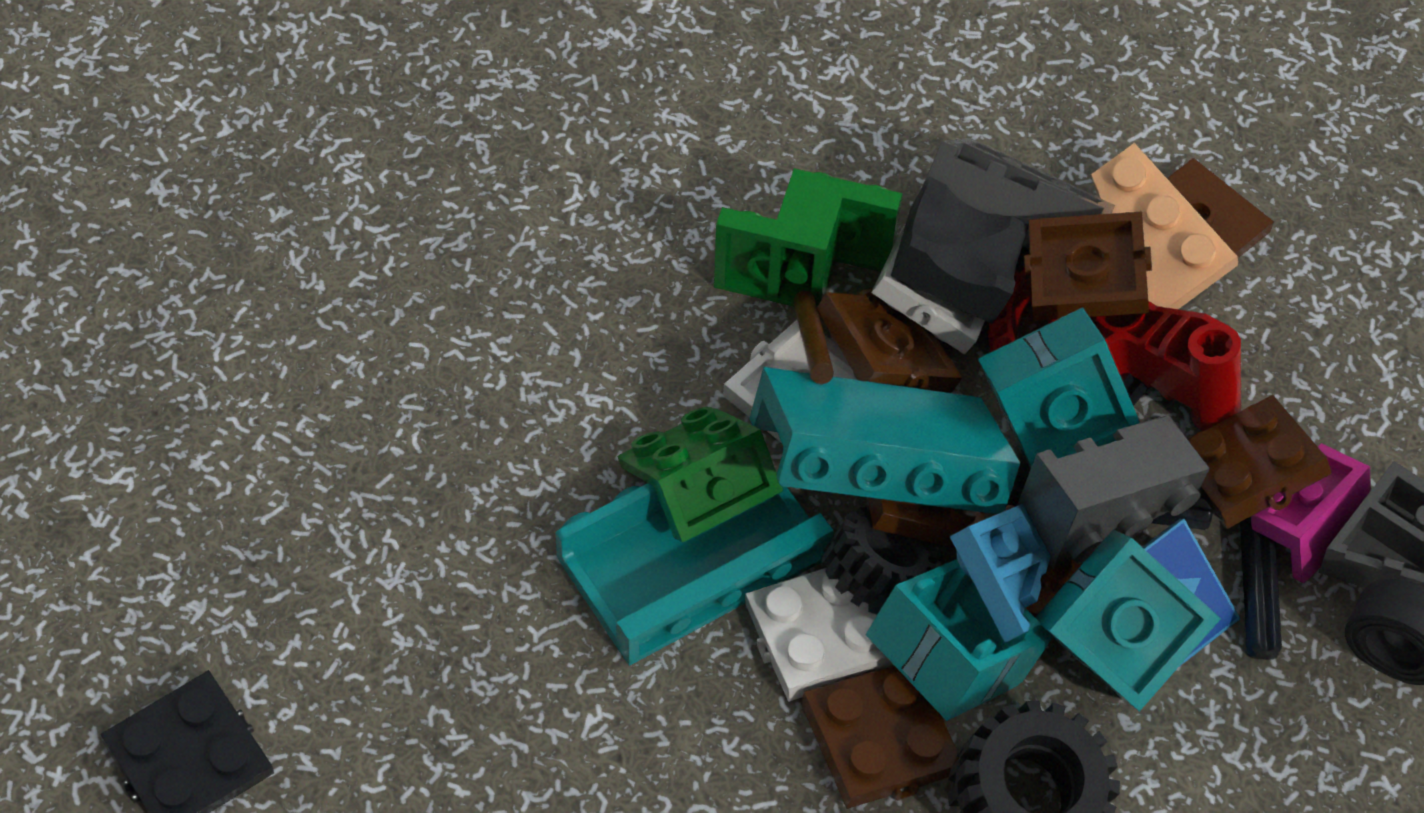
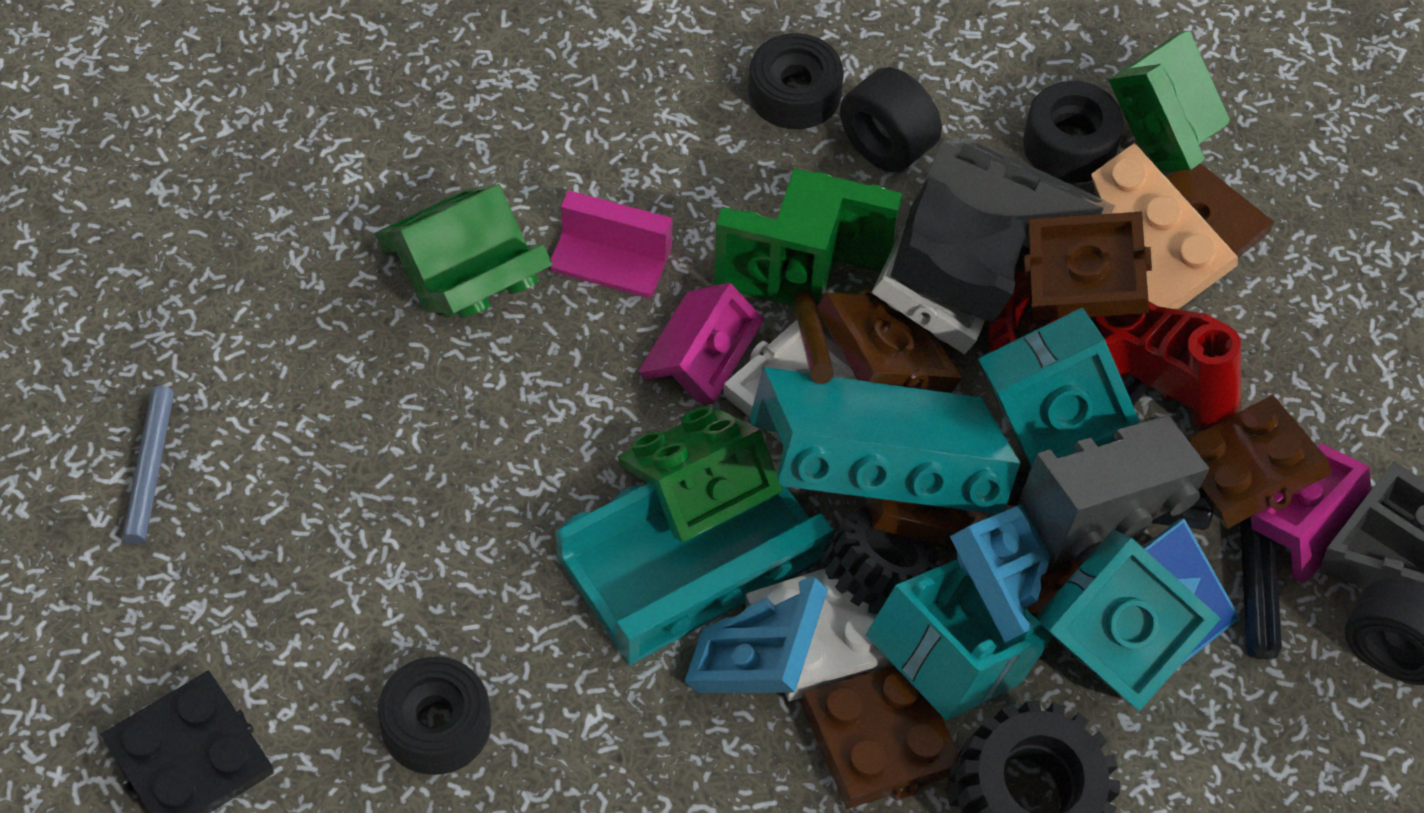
(148, 465): none -> sand blue bar
(430, 682): none -> black tyre
(464, 252): none -> green bracket
(612, 244): none -> dark pink panel
(704, 341): none -> dark pink panel
(759, 647): none -> dark azure wing
(800, 56): none -> black tyre
(890, 119): none -> black tyre
(1079, 106): none -> black tyre
(1170, 103): none -> bracket

